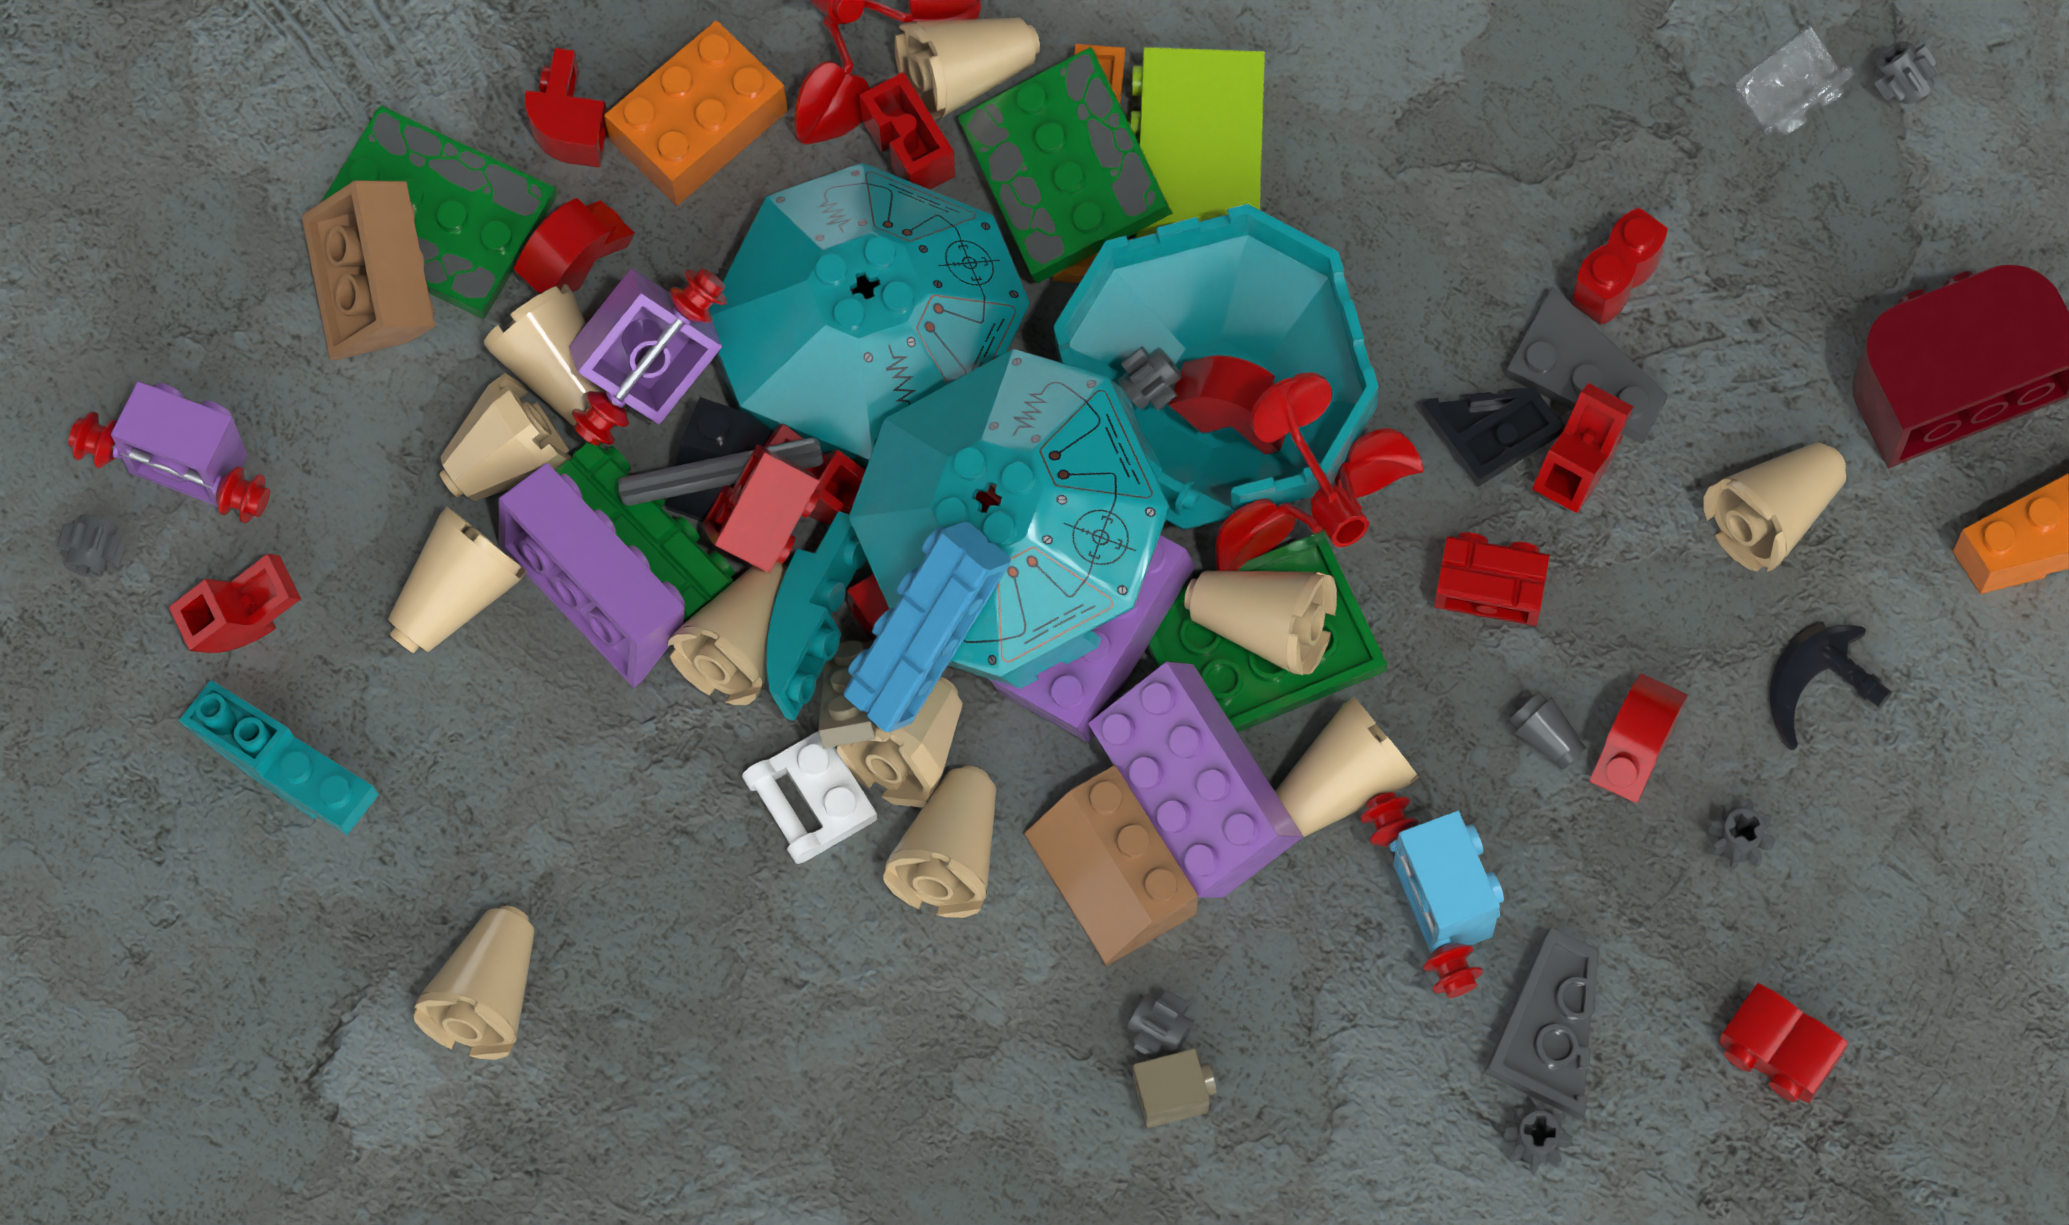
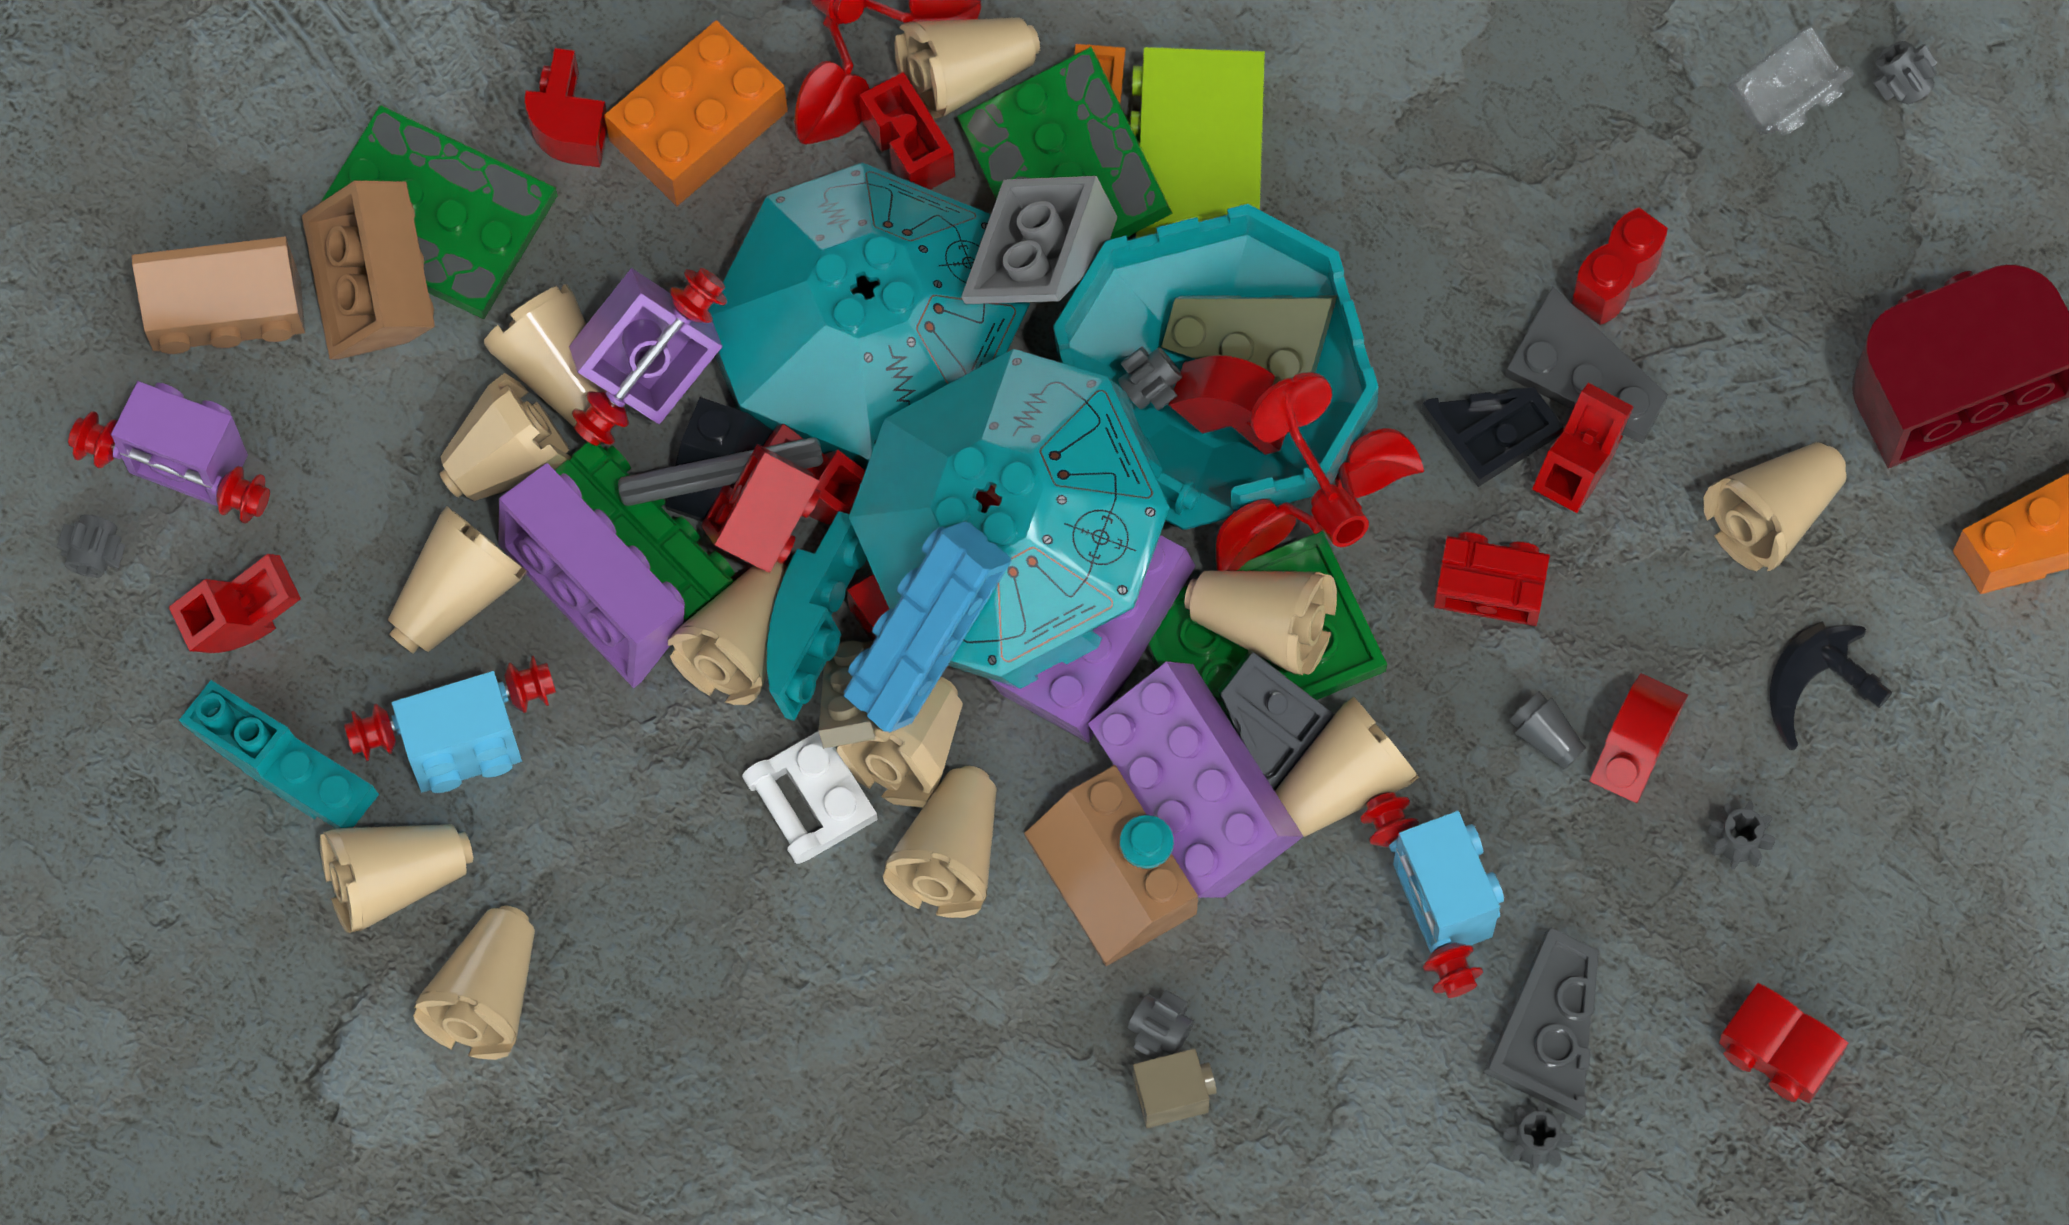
(219, 295): none -> slope
(389, 868): none -> tan cone
(456, 727): none -> medium azure brick
(570, 243): red brick -> none
(1040, 240): none -> light grey slope
(1146, 841): none -> teal plate
(1271, 716): none -> black wing
(1273, 332): none -> olive wing

